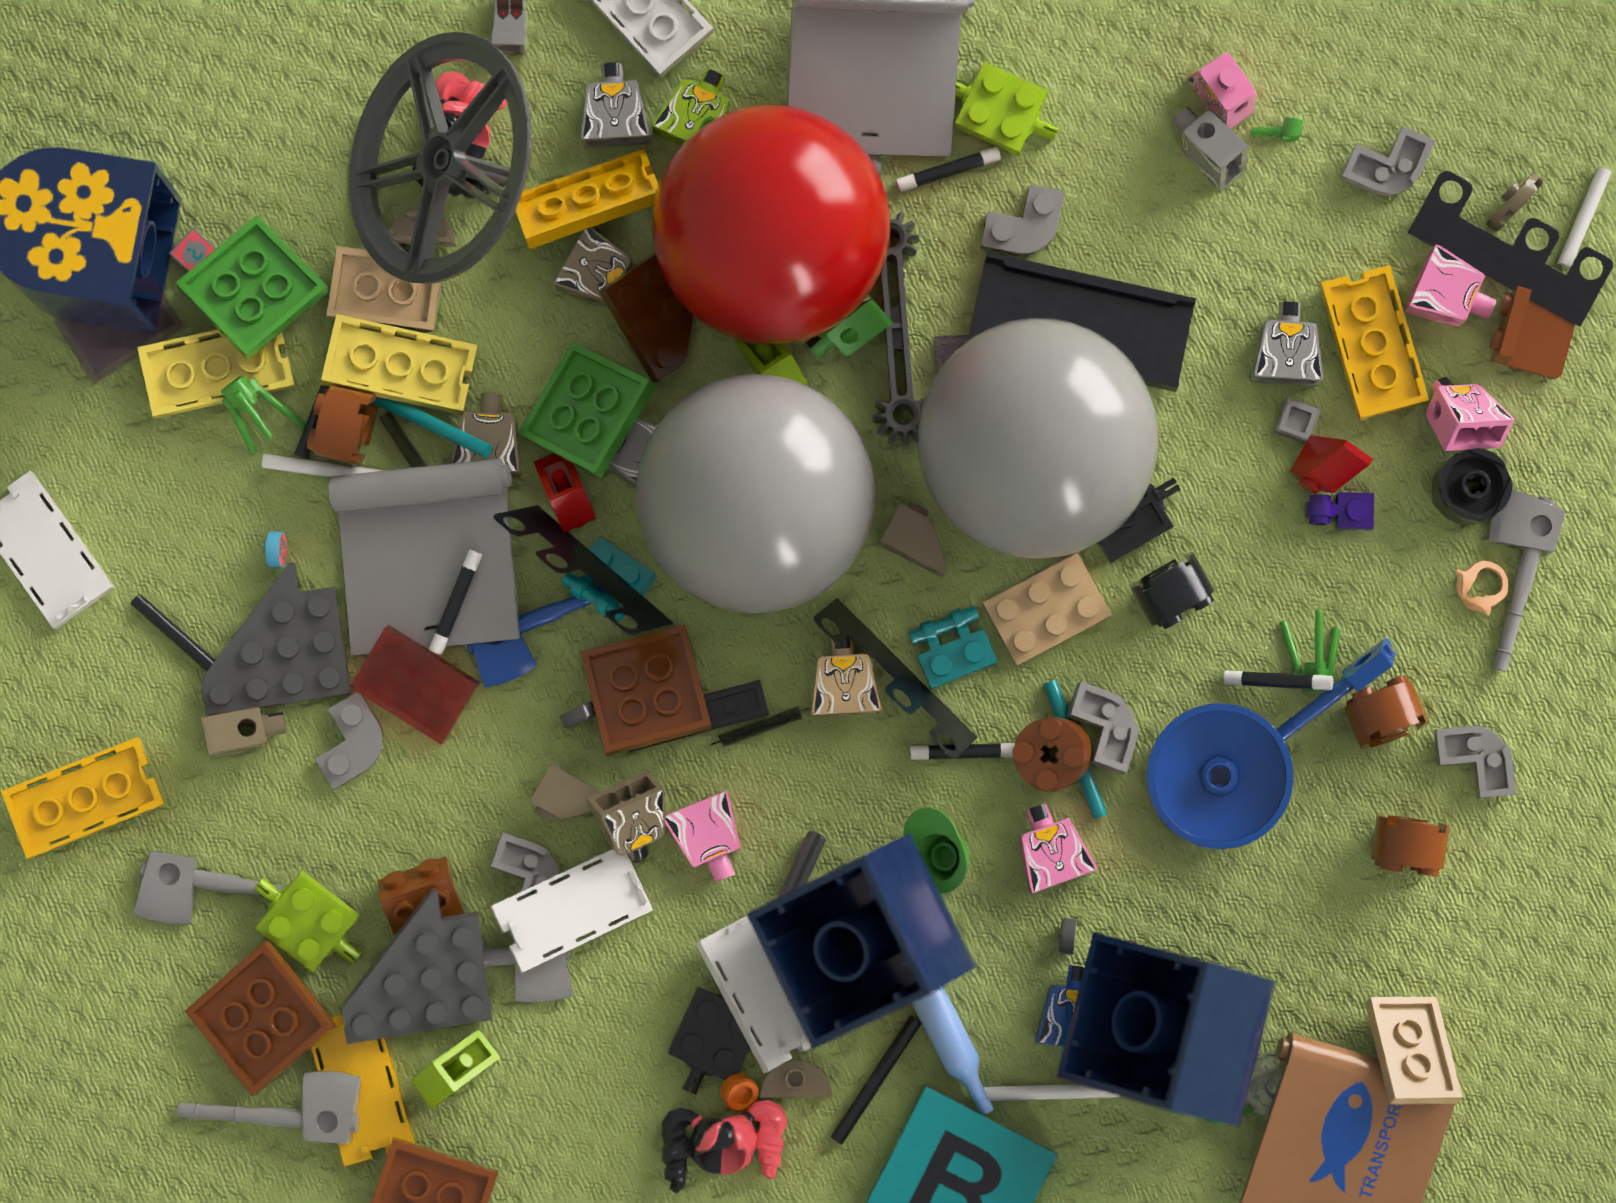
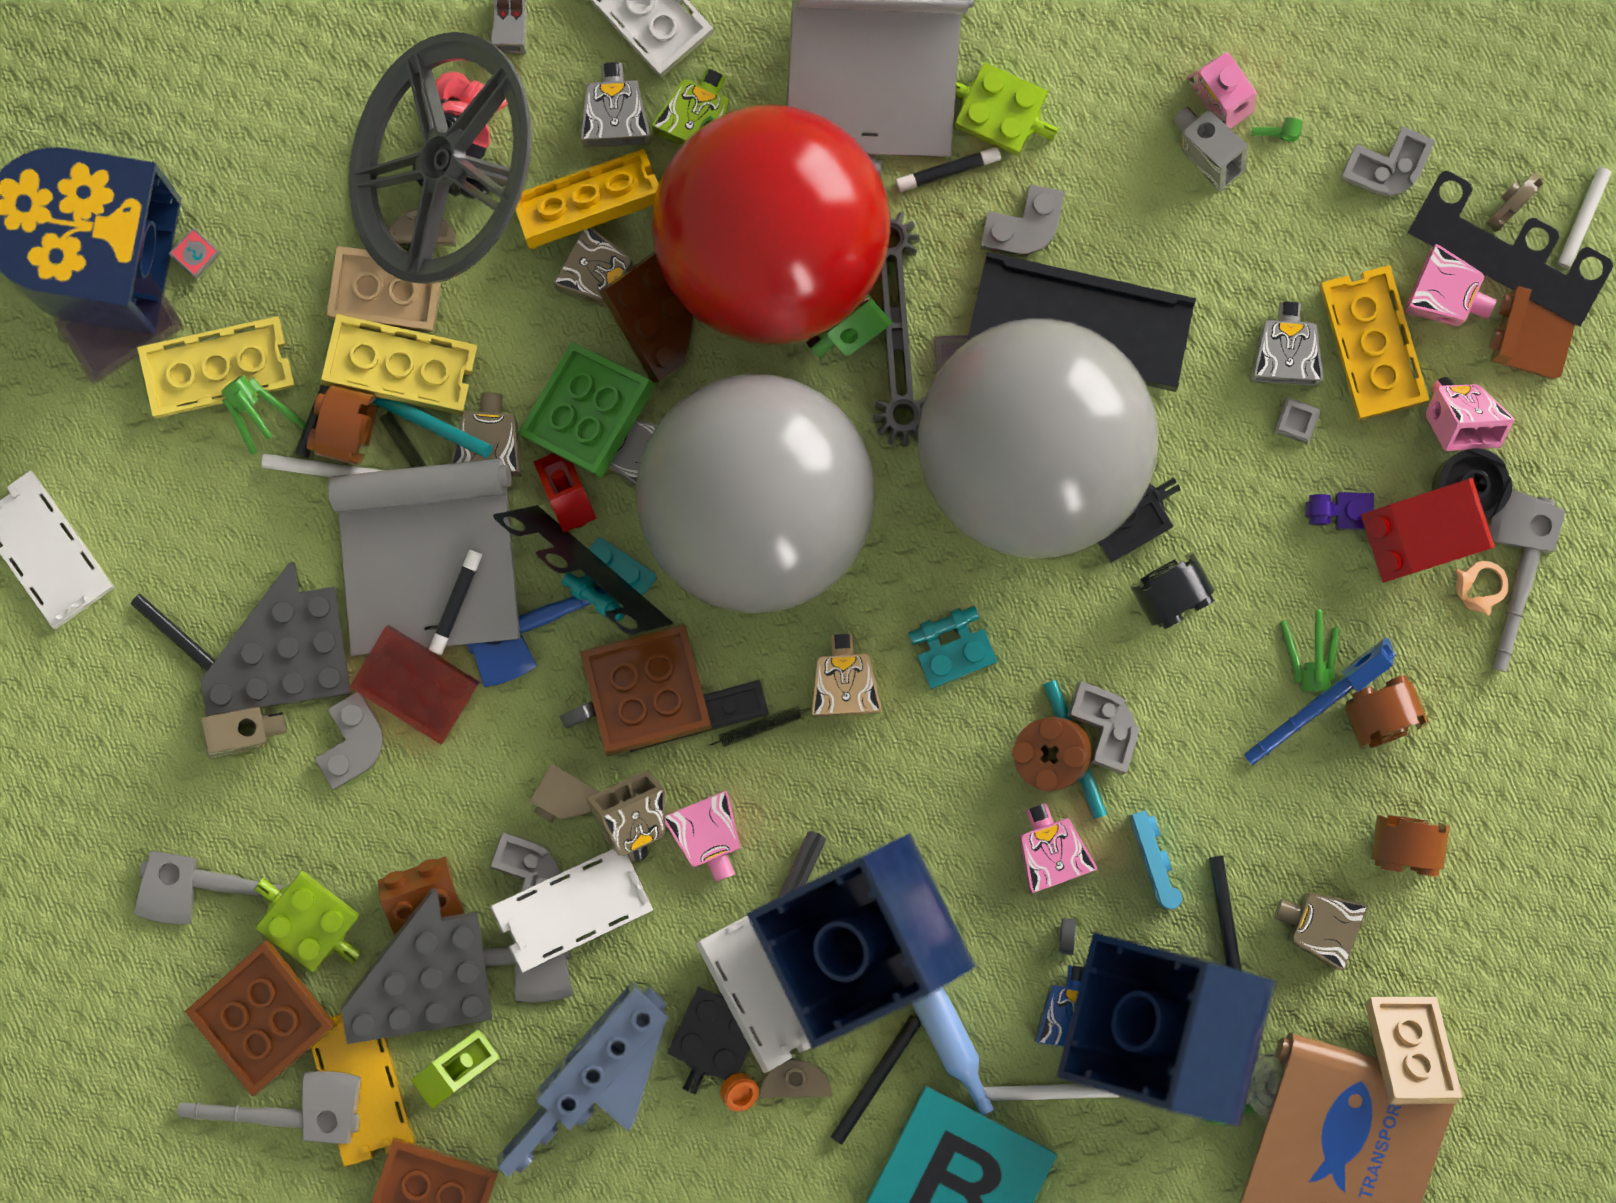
(82, 798): yellow piece -> none
(252, 287): bright green plate -> none
(276, 549): medium azure tile -> none
(613, 1084): none -> sand blue wedge
(724, 1143): hair -> none
(771, 360): lime slope -> none
(903, 678): black piece -> none
(915, 538): dark tan slope -> none
(939, 846): bright green piece -> none
(992, 750): black bar -> none
(1046, 609): tan plate -> none
(1155, 861): none -> medium azure plate
(1220, 776): blue dish -> none
(1225, 912): none -> black bar
(1278, 680): black bar -> none
(1323, 926): none -> dark tan torso
(1328, 464): red slope -> none
(1427, 530): none -> red slope
(1485, 750): light grey plate -> none

